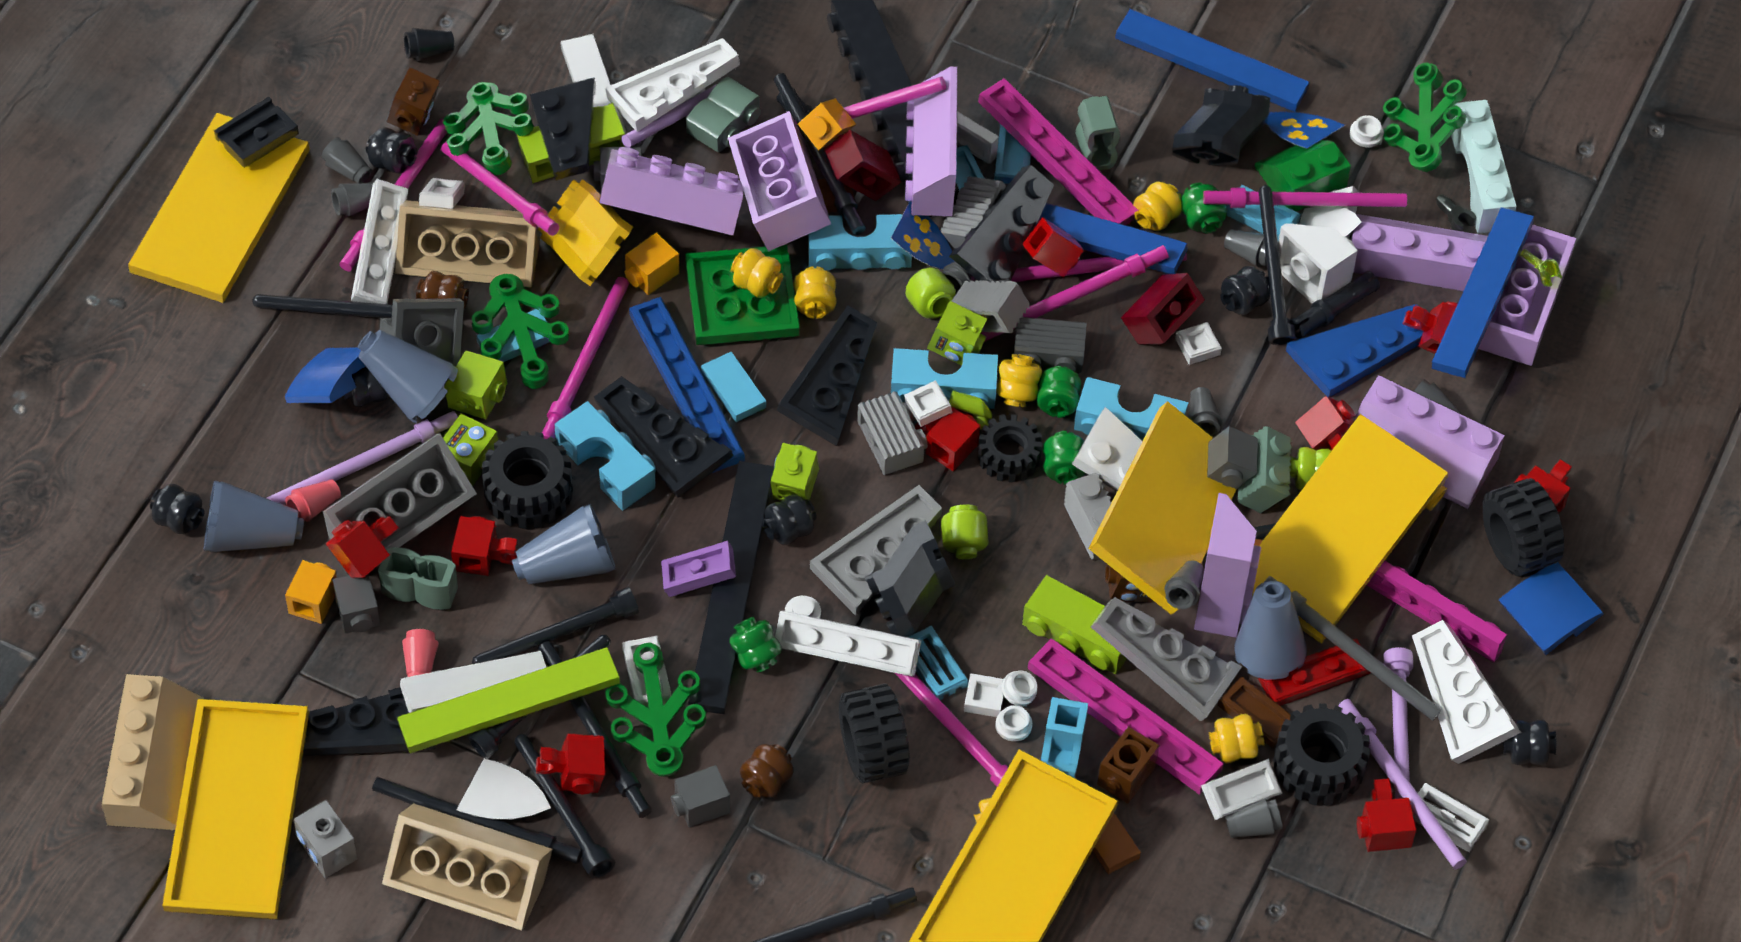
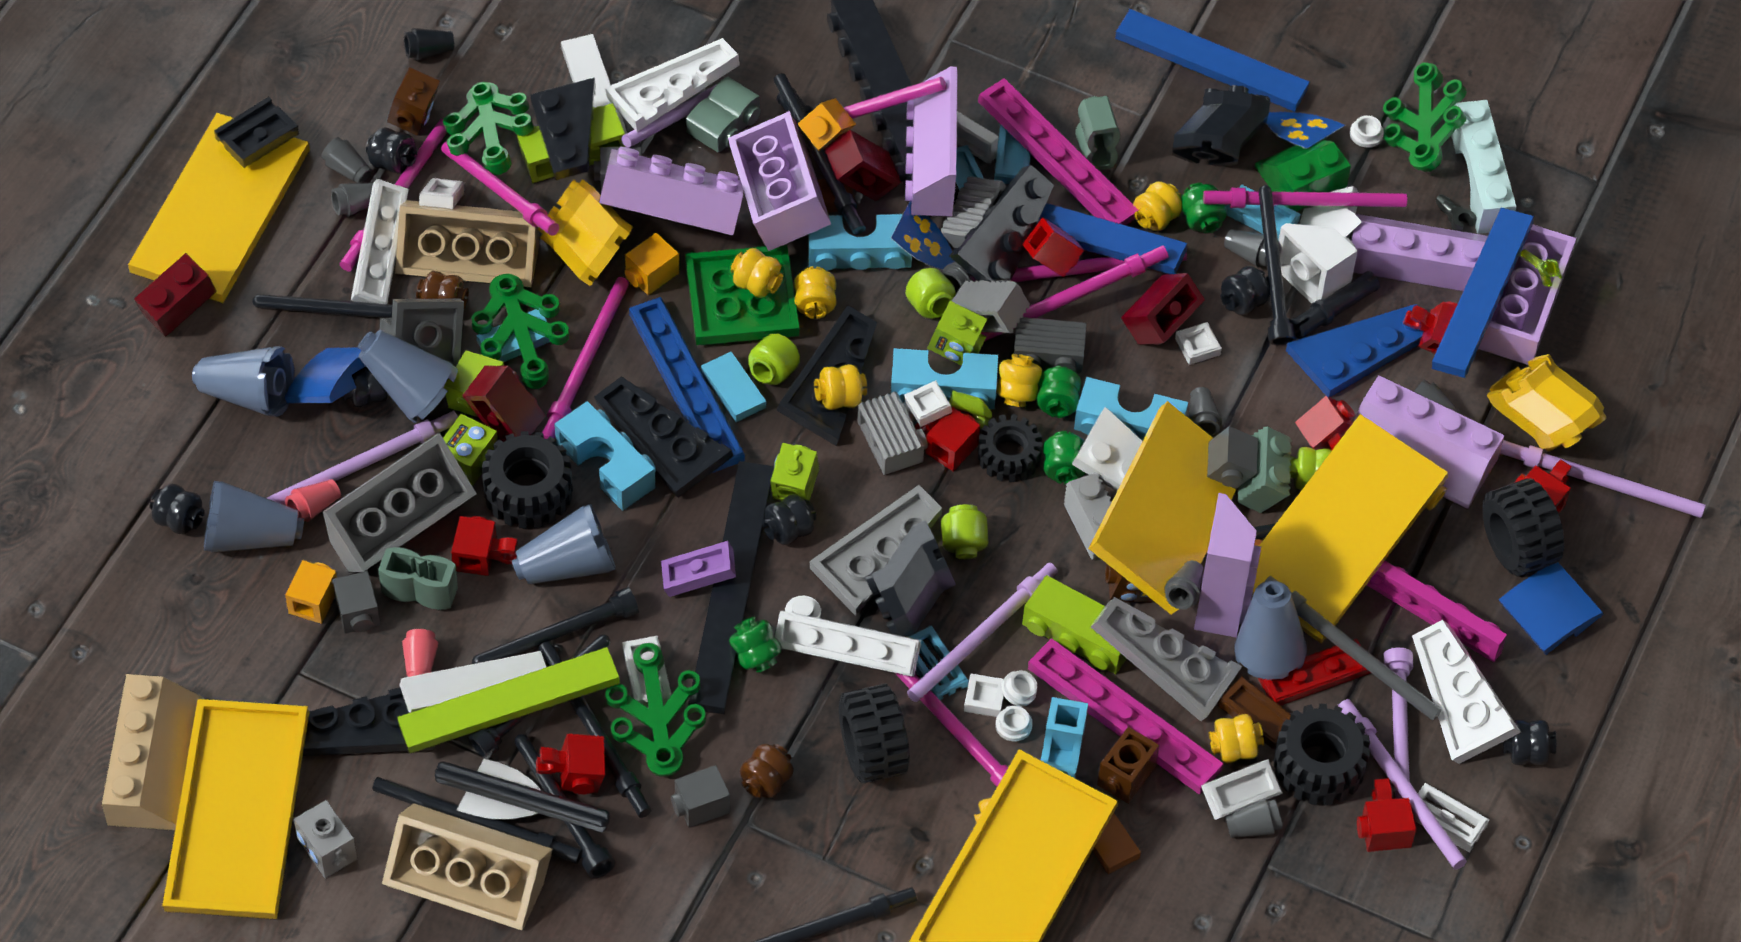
(175, 294): none -> dark red brick
(248, 378): none -> sand blue cone
(359, 546): red brick -> none
(503, 402): none -> dark red brick
(522, 796): none -> black axle
(773, 359): none -> lime head
(840, 387): none -> yellow piece
(983, 631): none -> lavender bar
(1535, 456): none -> lavender bar
(1547, 403): none -> yellow brick

